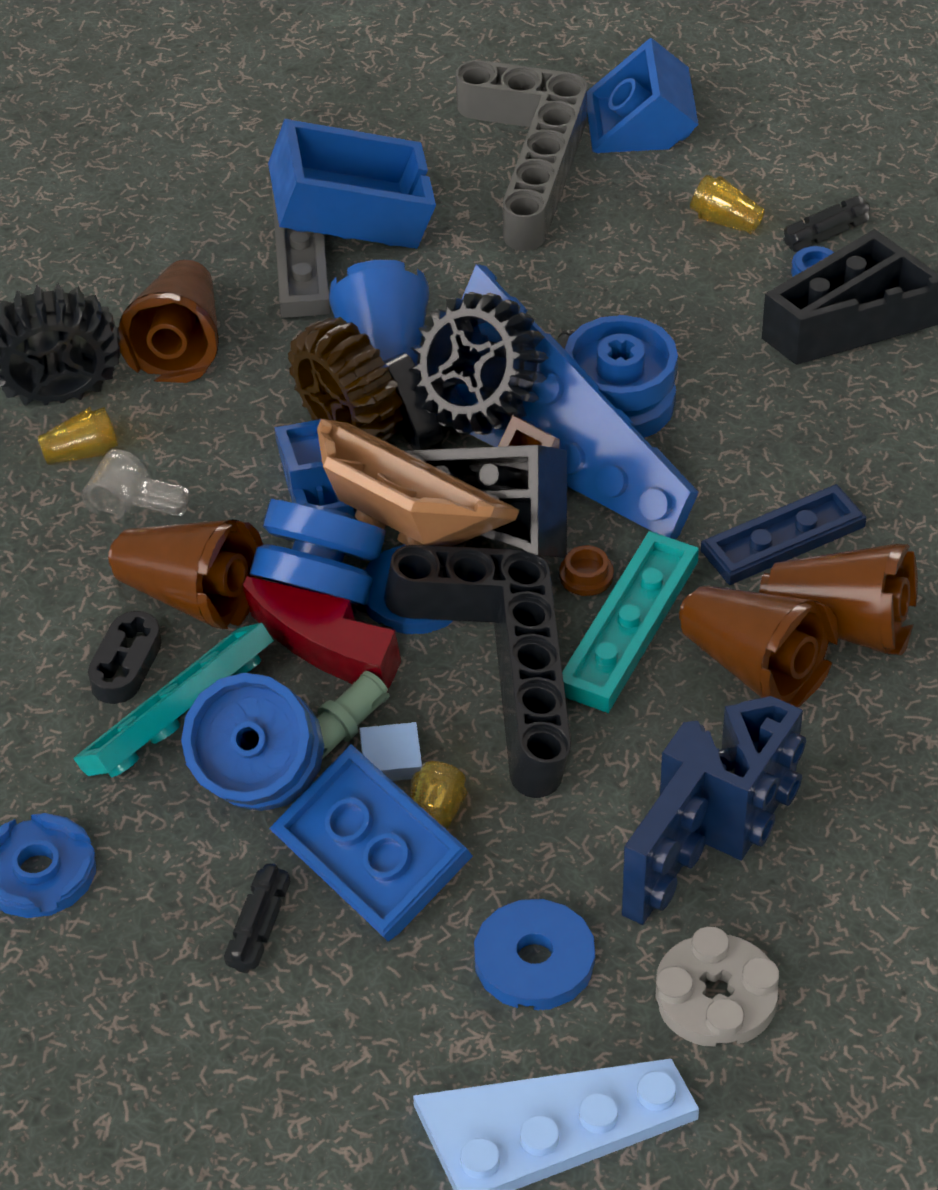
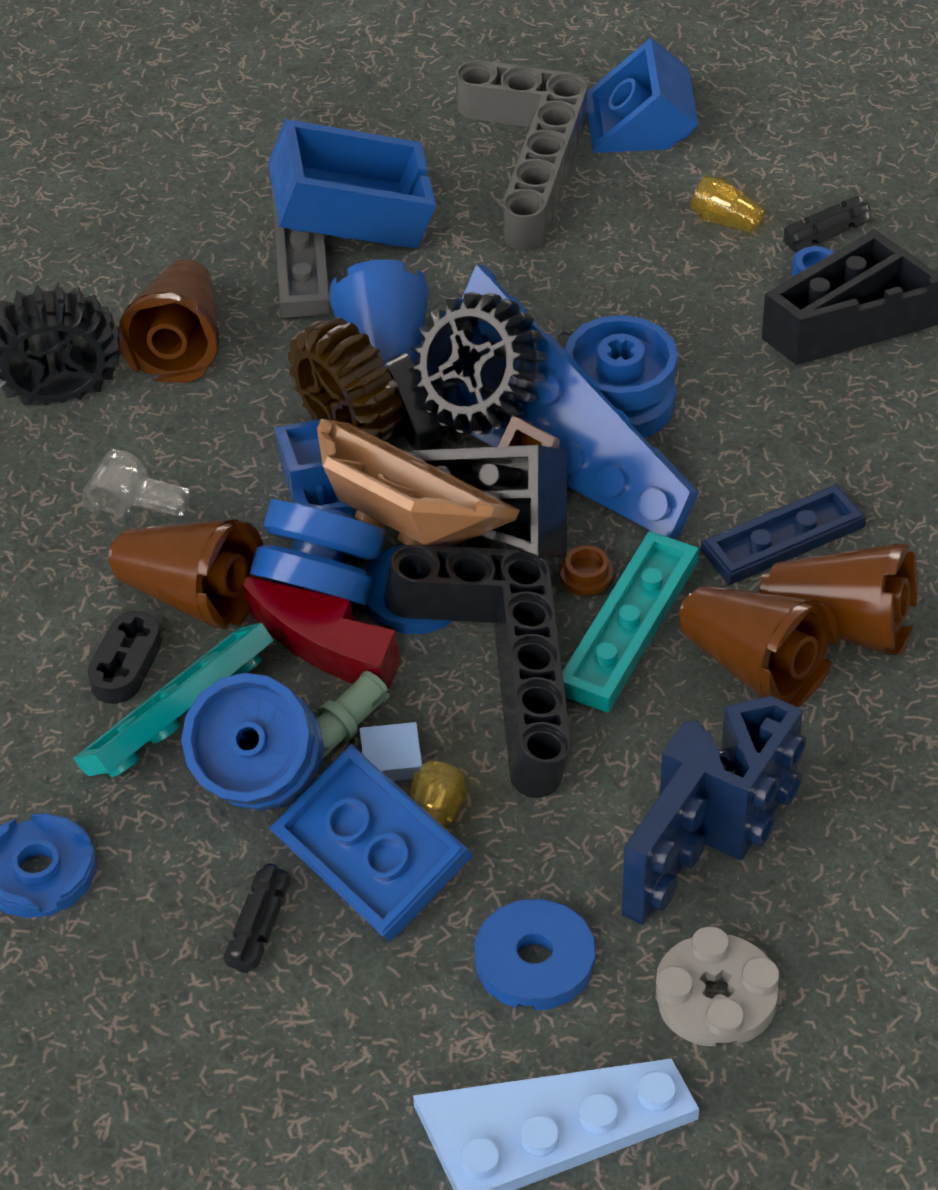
(79, 437): clear yellow cone -> none

